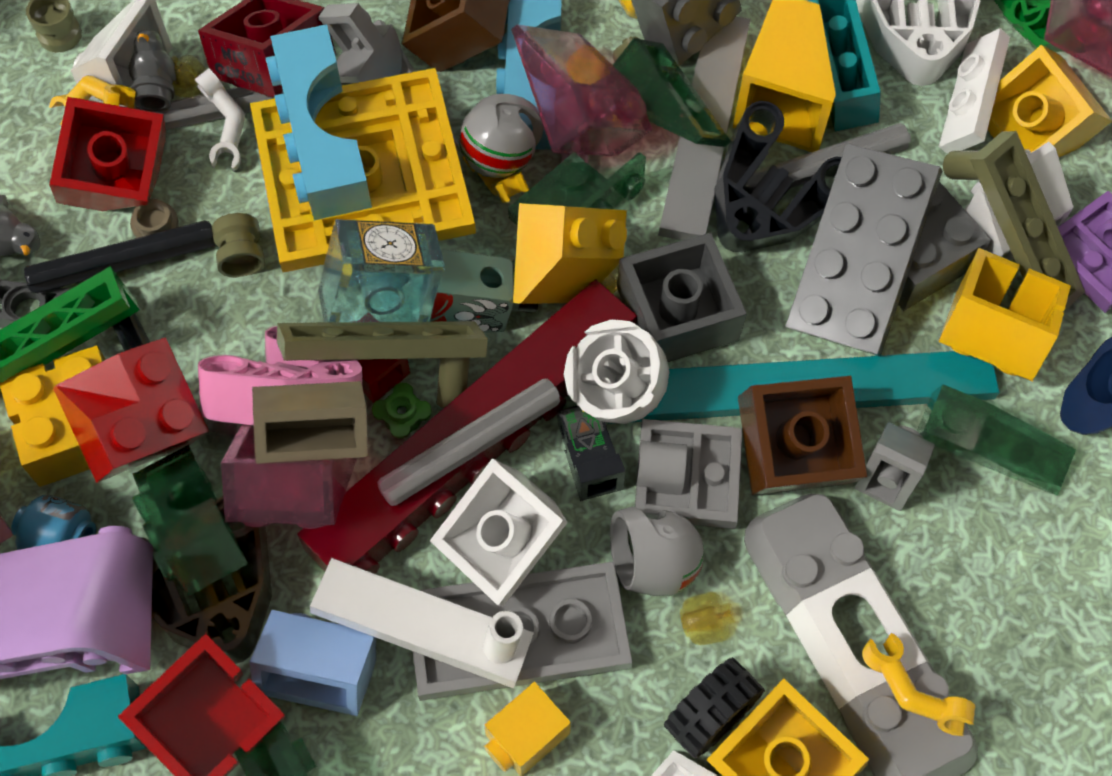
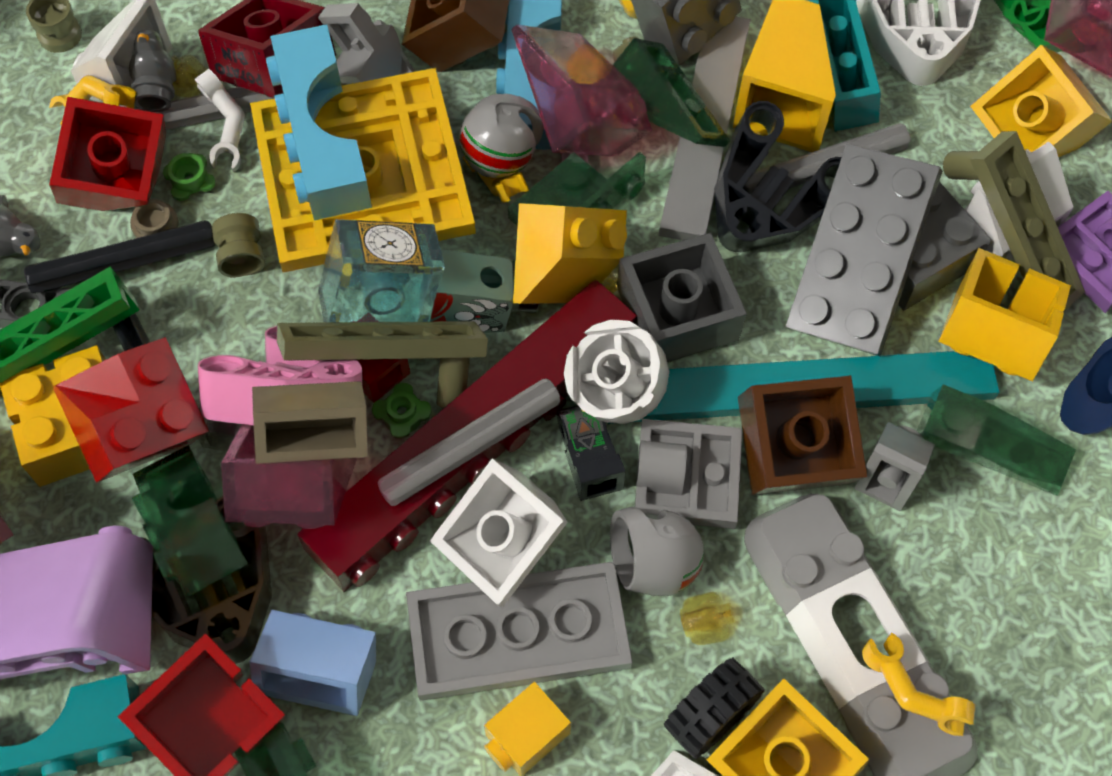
(50, 521): dark azure head -> none
(184, 165): none -> bright green plate
(423, 622): white piece -> none
(974, 92): white plate -> none

